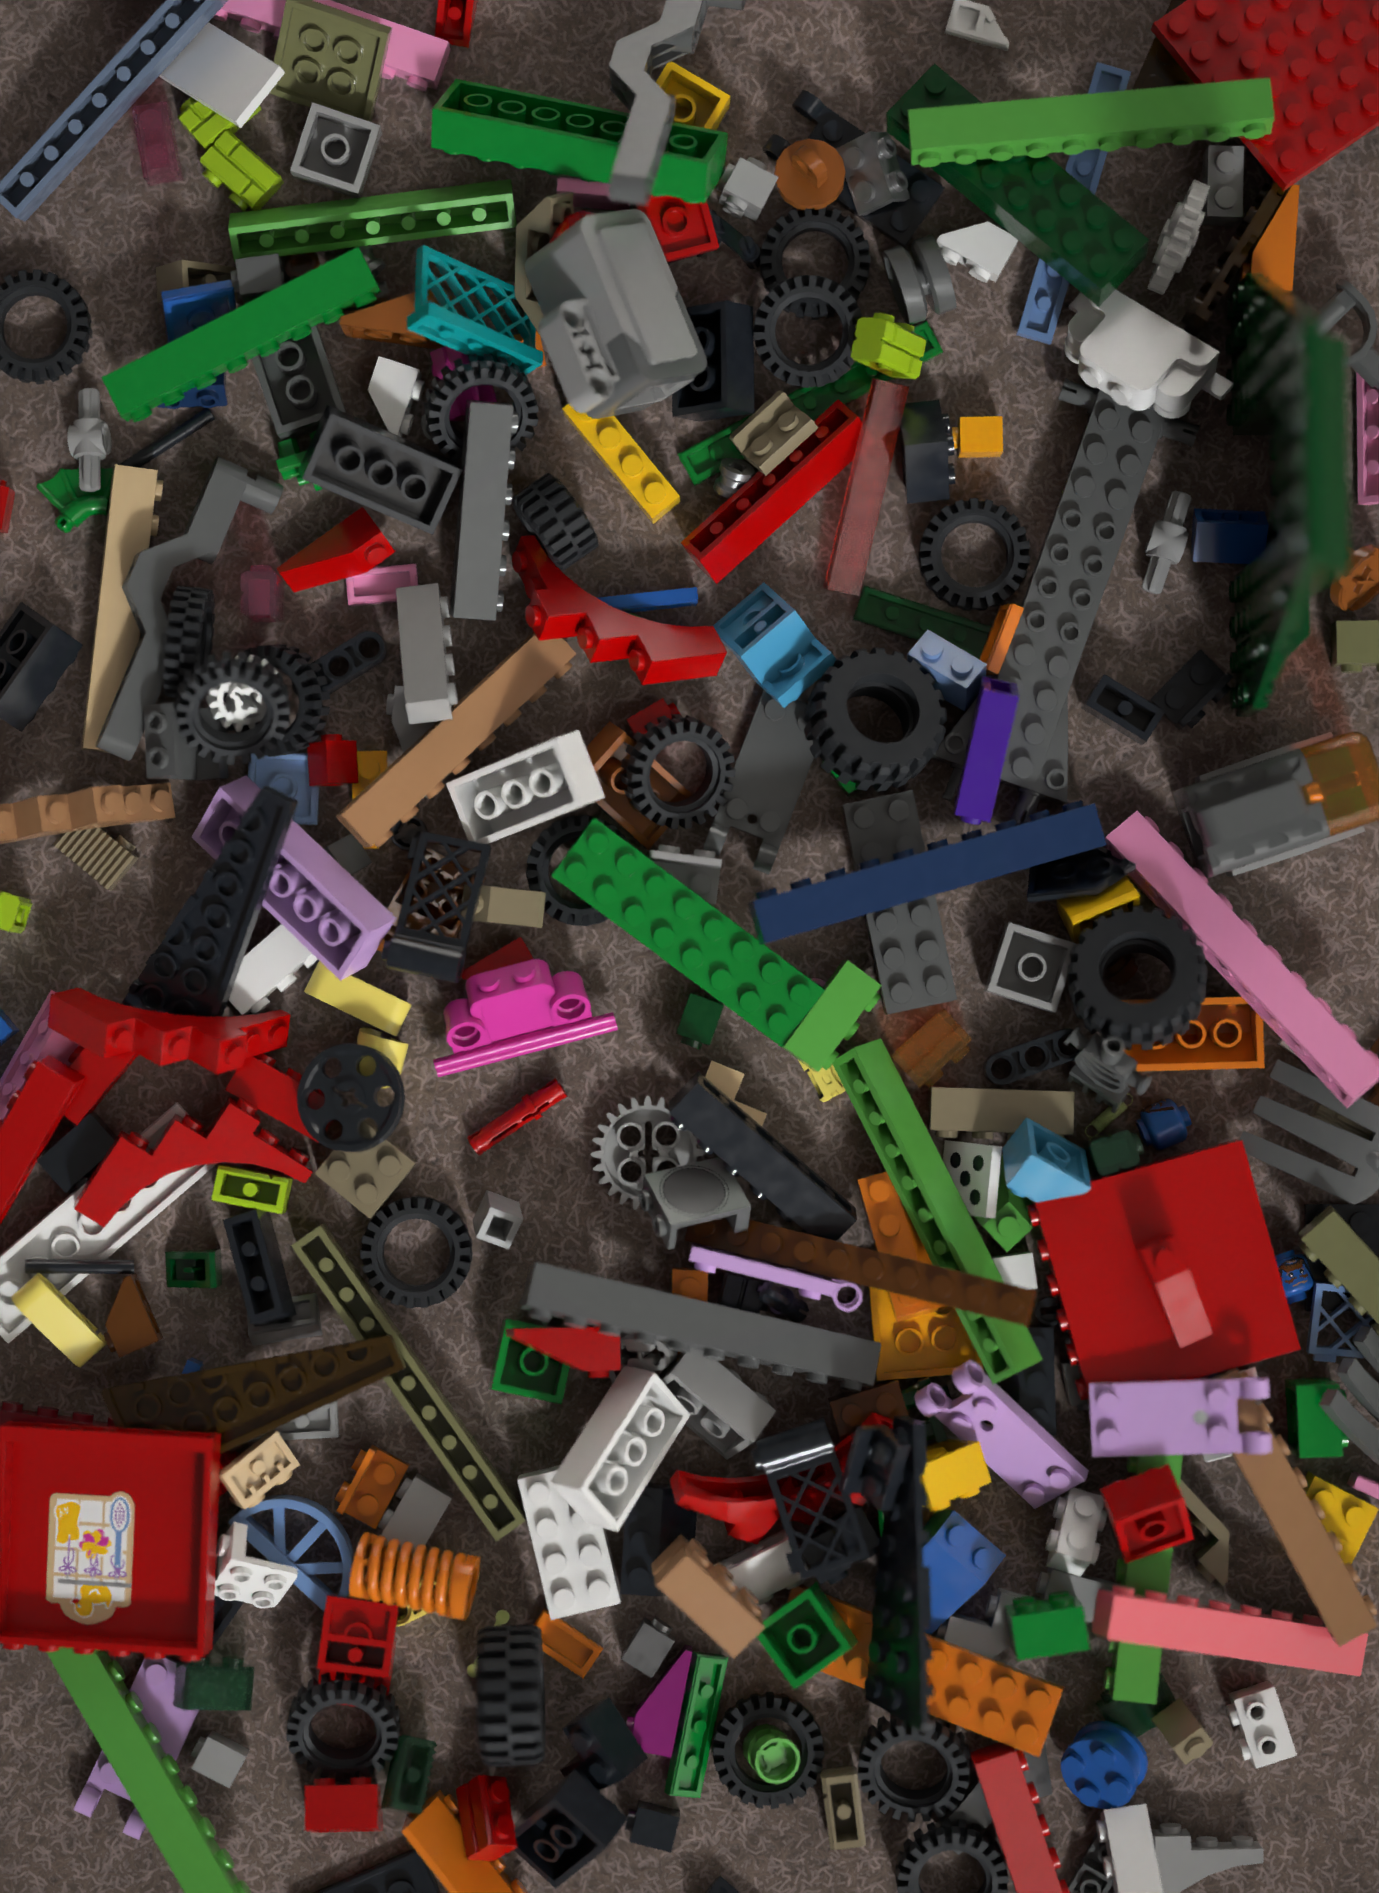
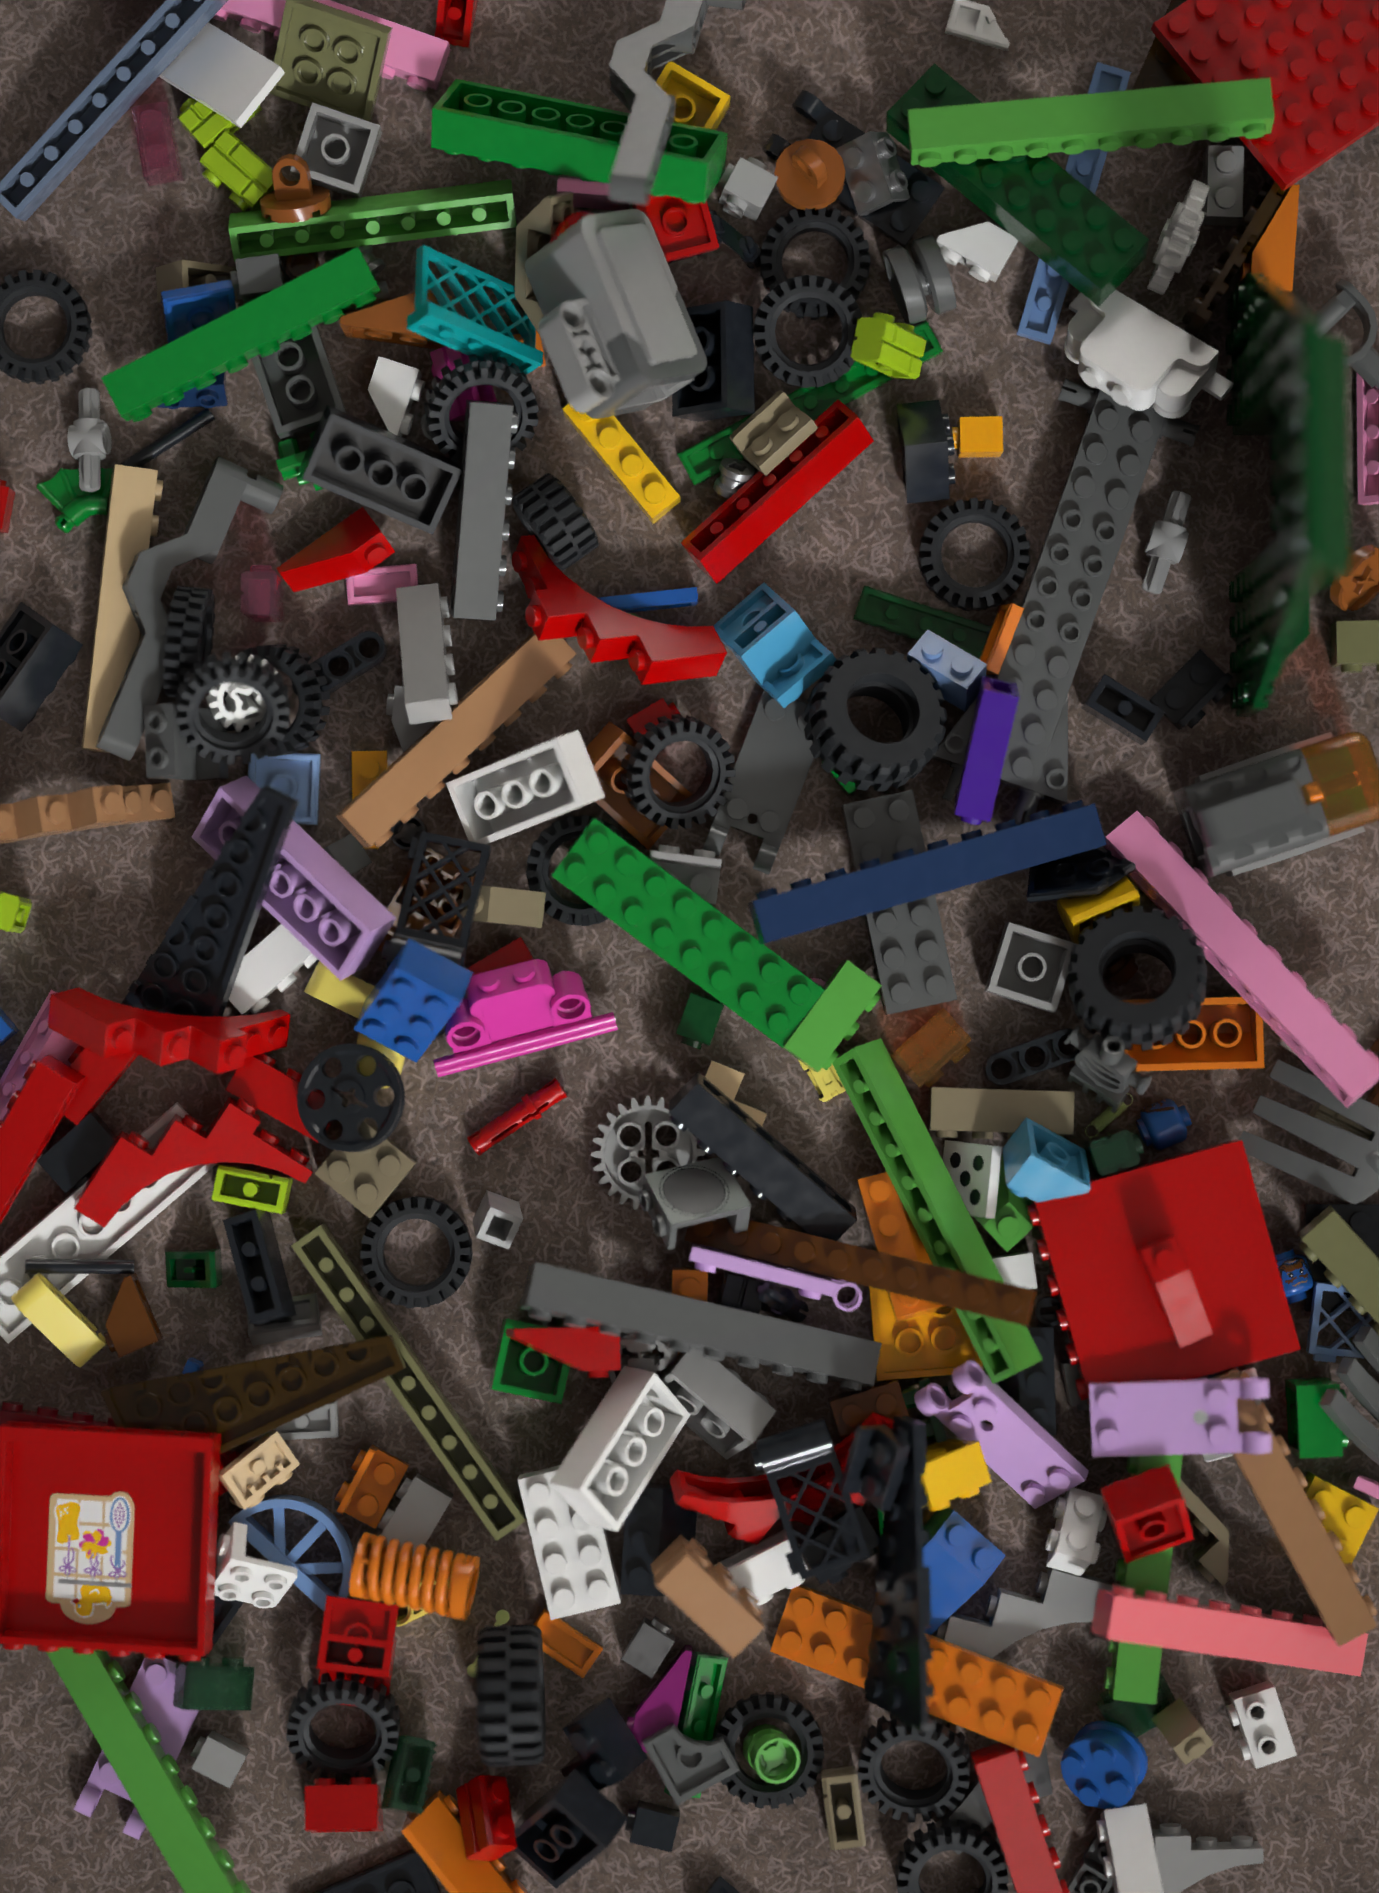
(99, 854): dark tan brick -> none
(294, 199): none -> dark orange tile
(332, 761): red brick -> none
(413, 1000): none -> blue brick
(687, 1763): none -> dark grey tile
(806, 1636): green brick -> none
(866, 486): clear red tile -> none
(1046, 1626): green brick -> none
(1228, 535): blue brick -> none

